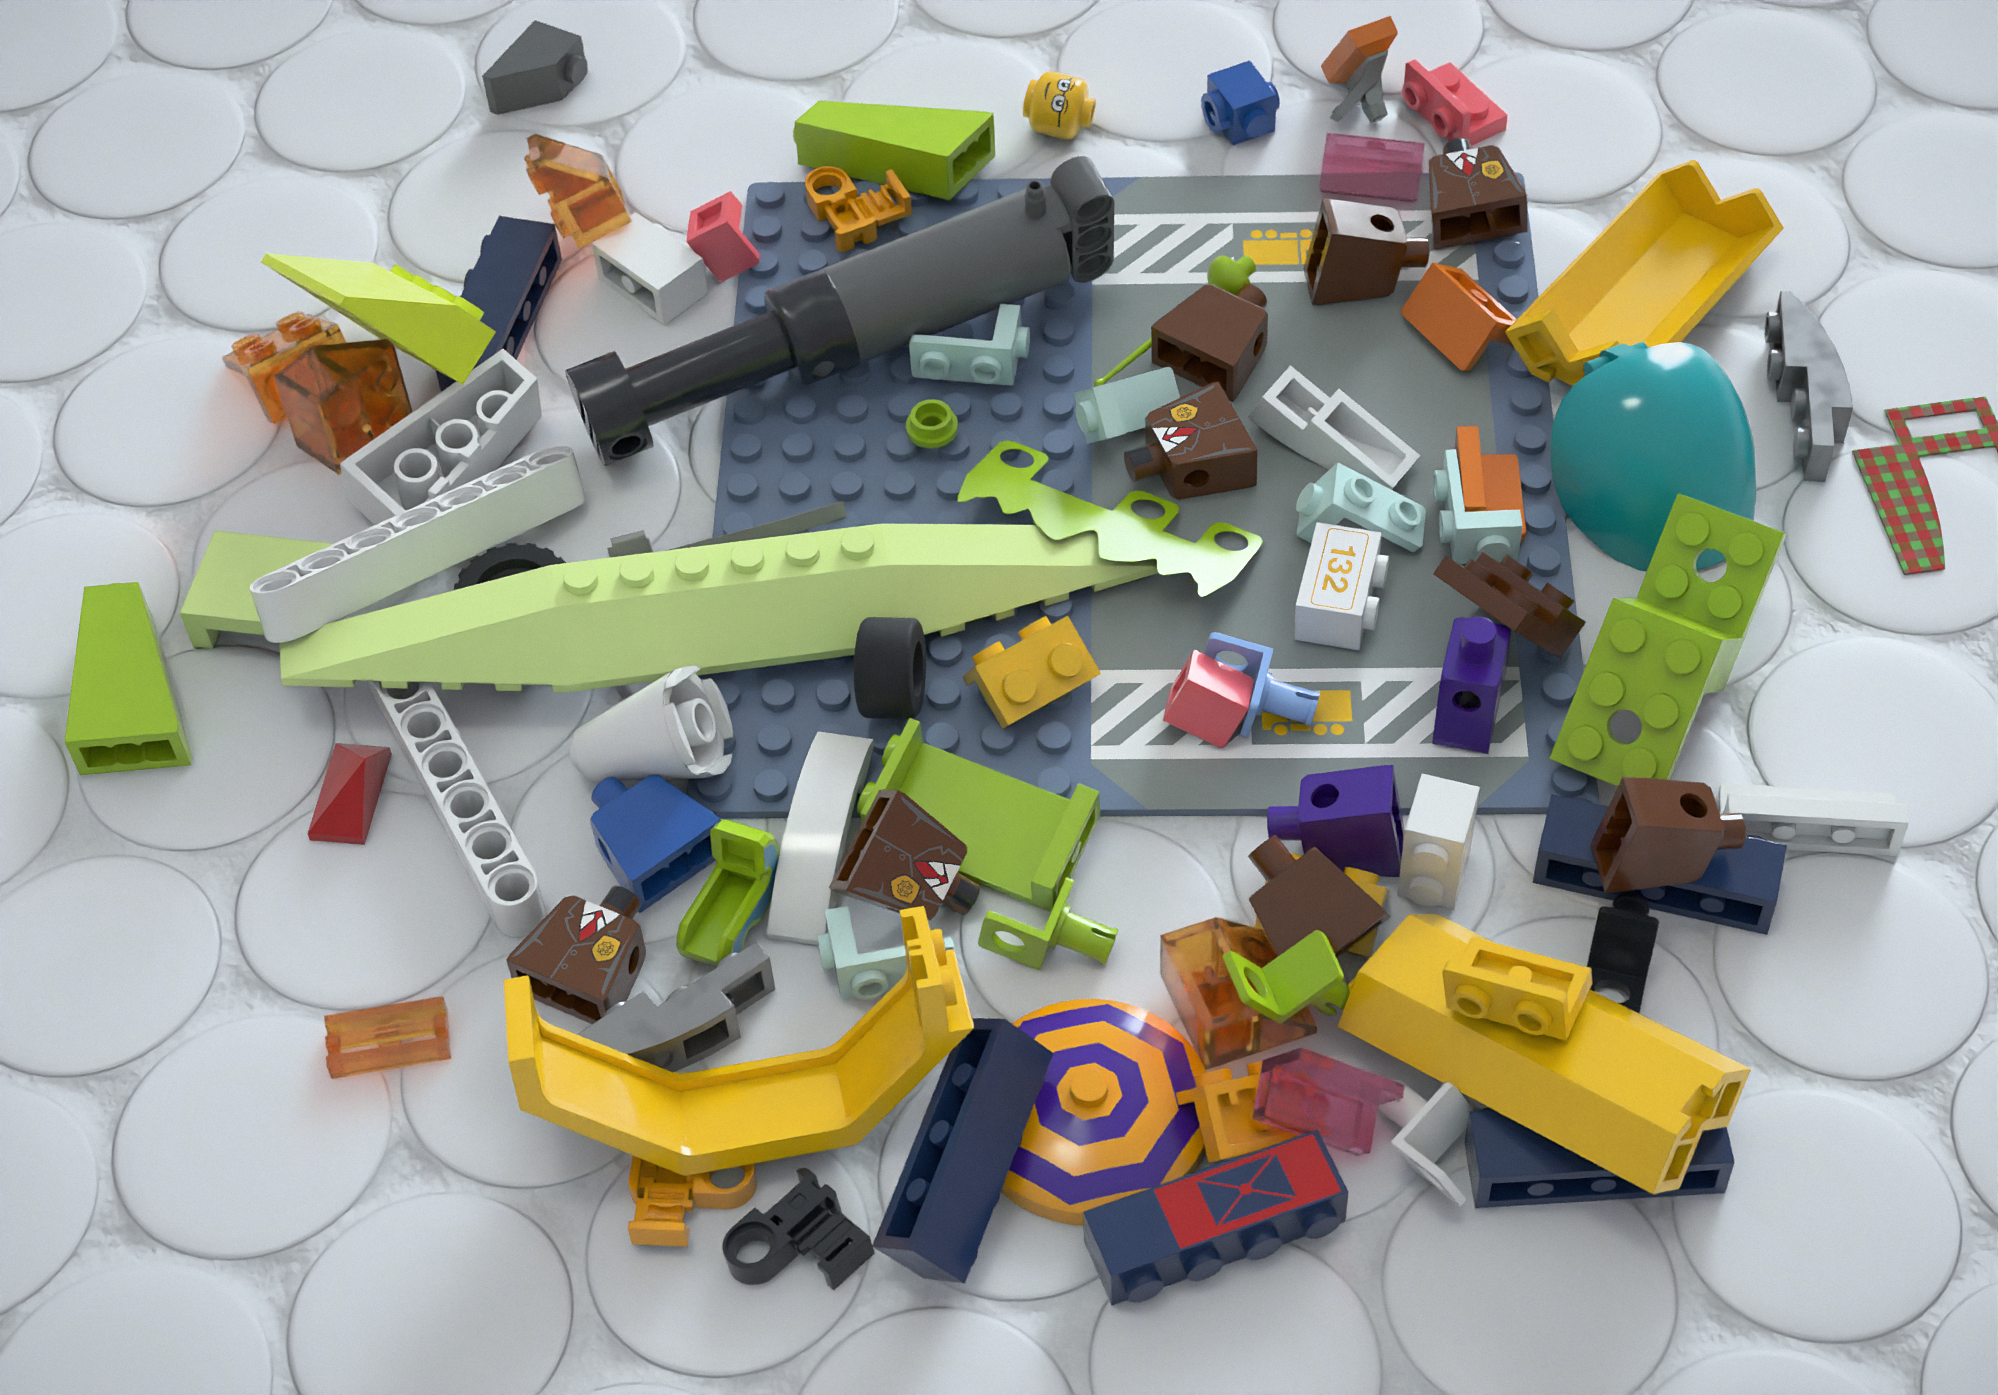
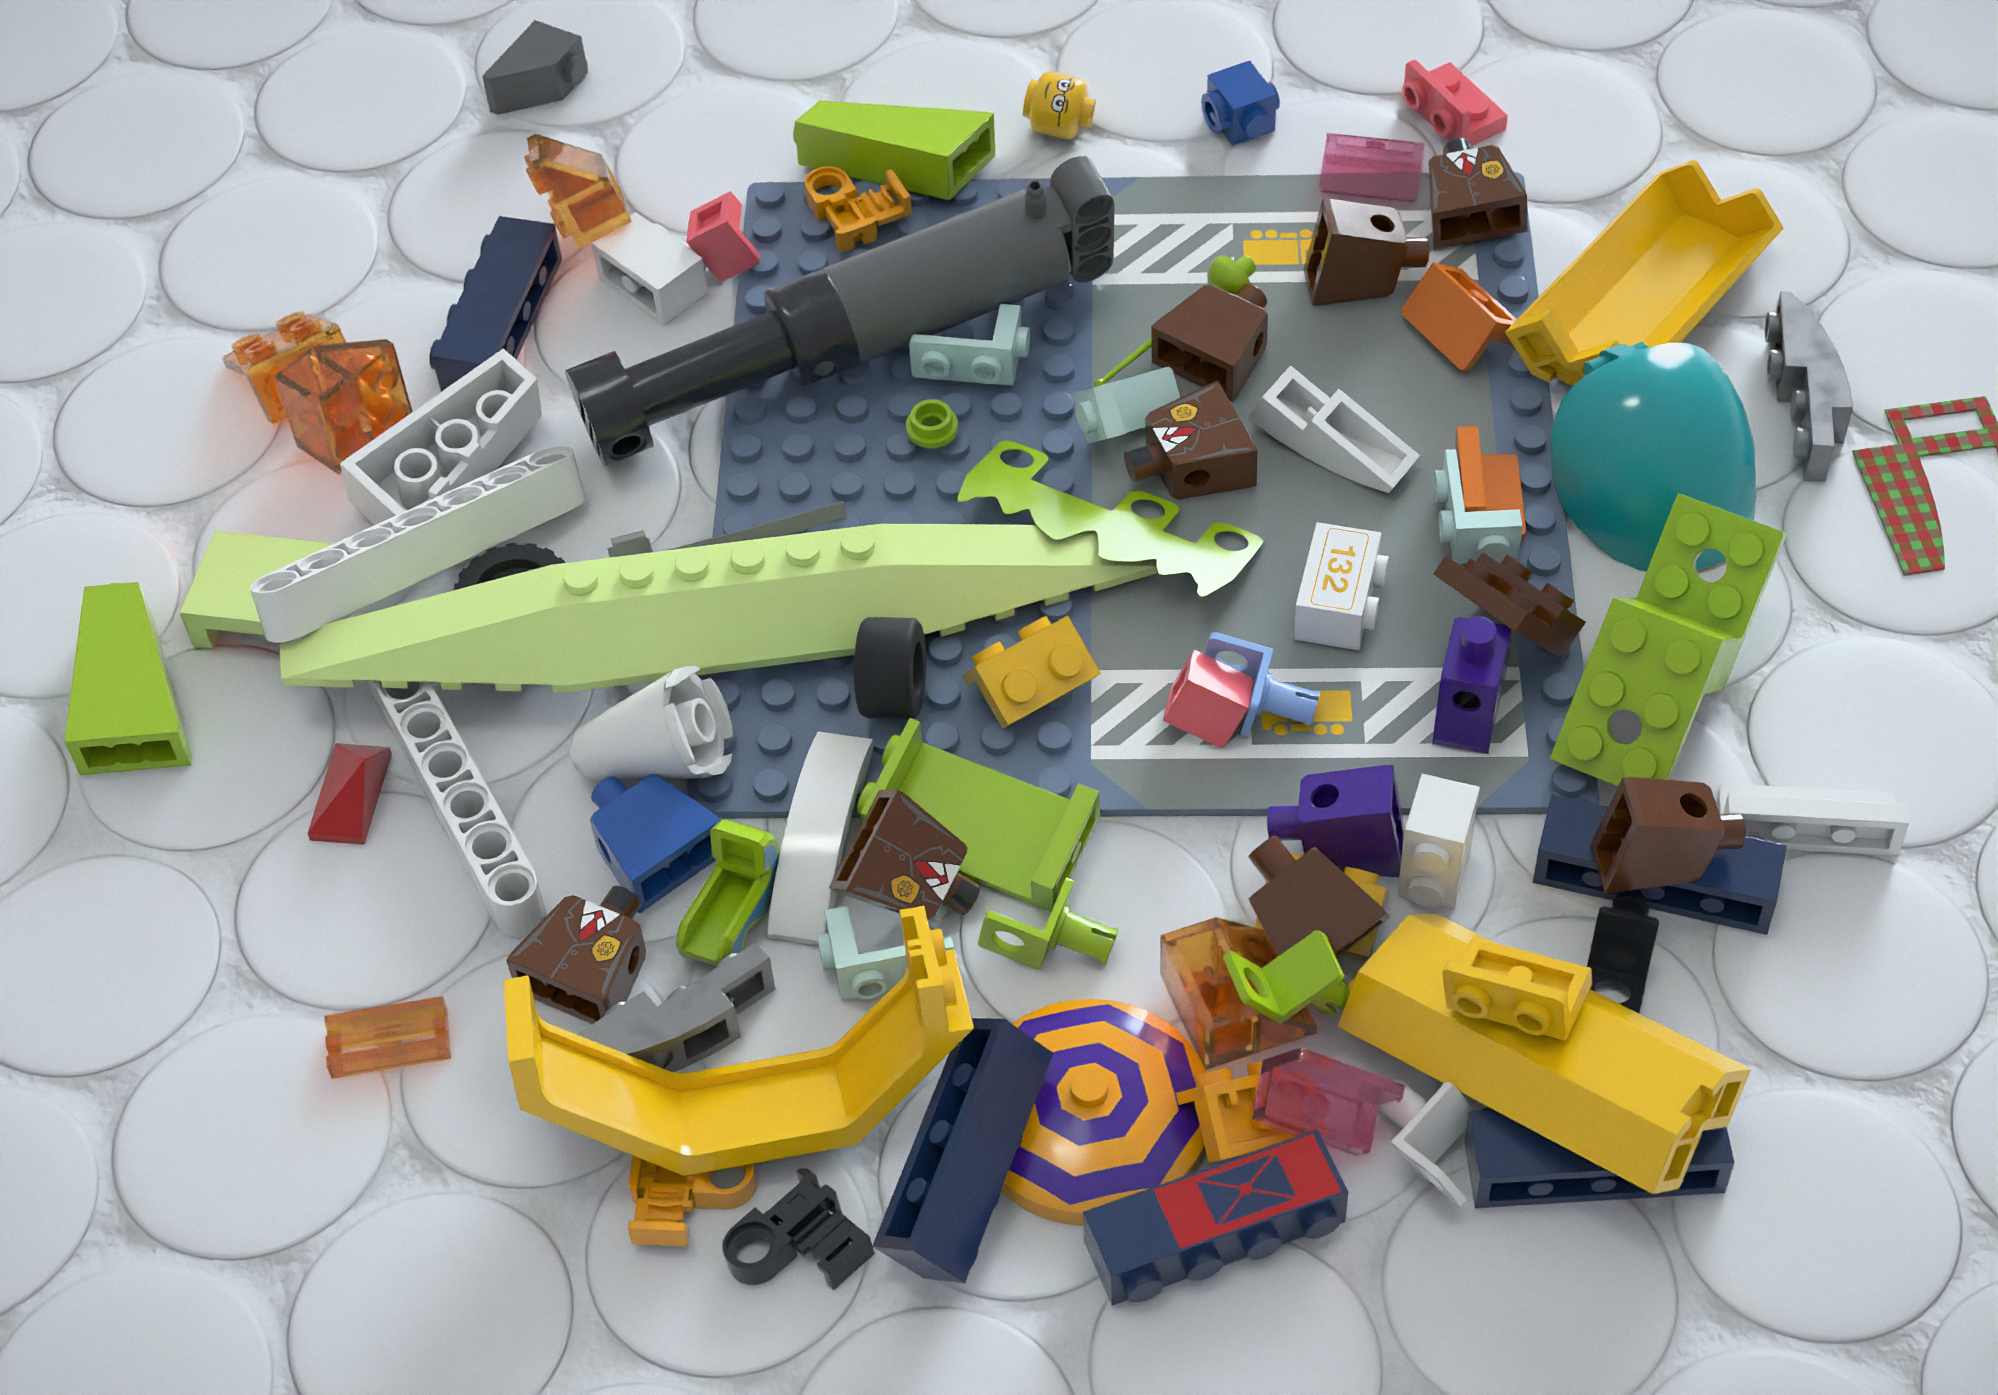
(395, 307): neon yellow slope -> none
(1359, 64): piece -> none
(1363, 501): light aqua bracket -> none

